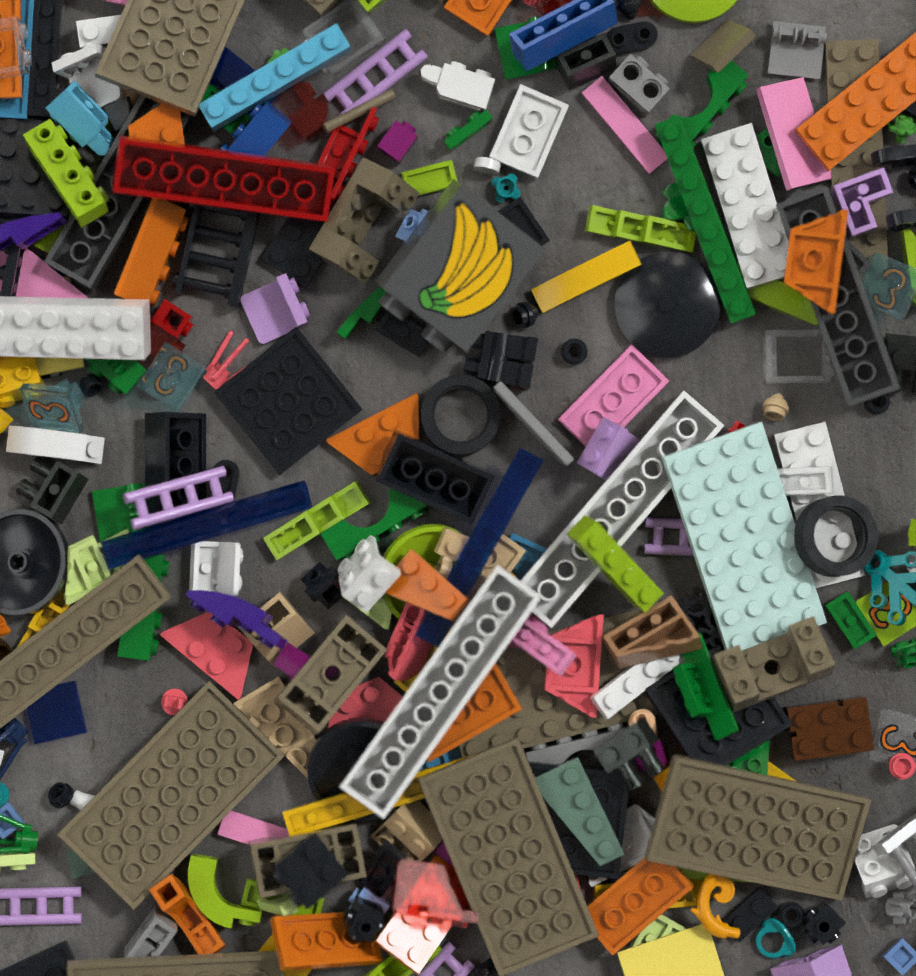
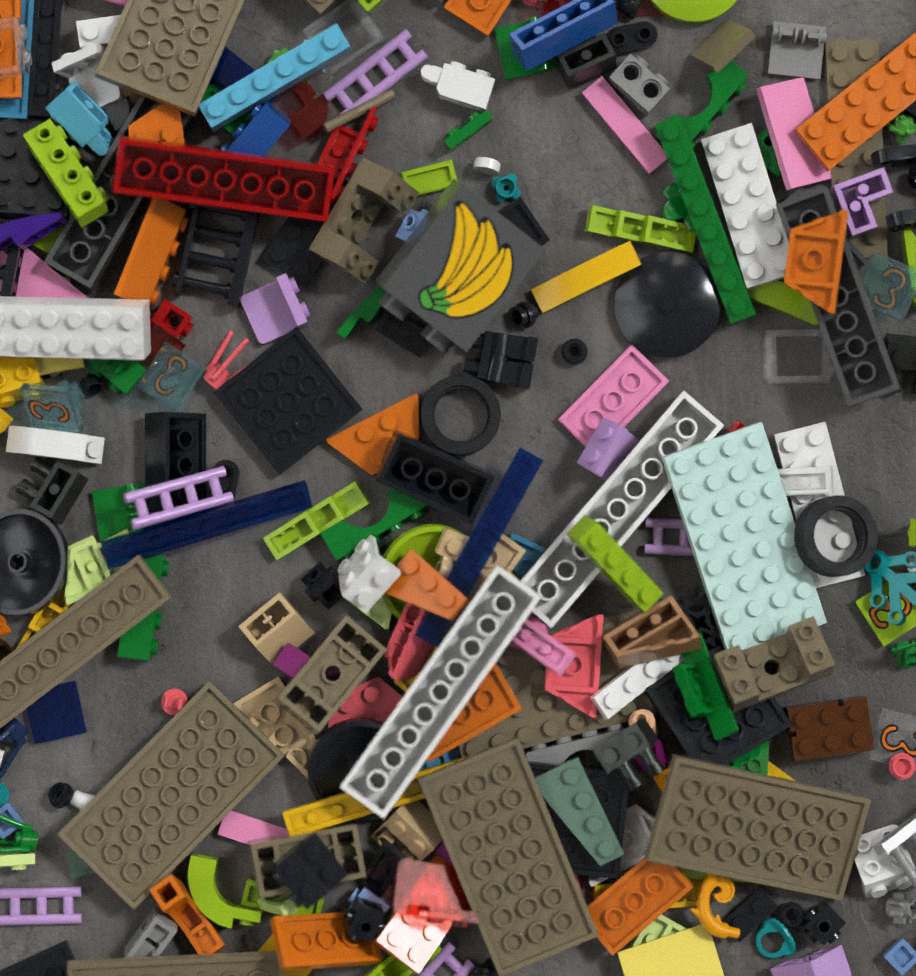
(214, 649): coral wing -> none
(216, 567): white bracket -> none
(230, 610): dark purple slope -> none
(398, 141): magenta brick -> none
(529, 131): white plate -> none
(532, 424): light grey tile -> none
(775, 407): tan plate -> none
(850, 620): green plate -> none
(885, 402): black plate -> none

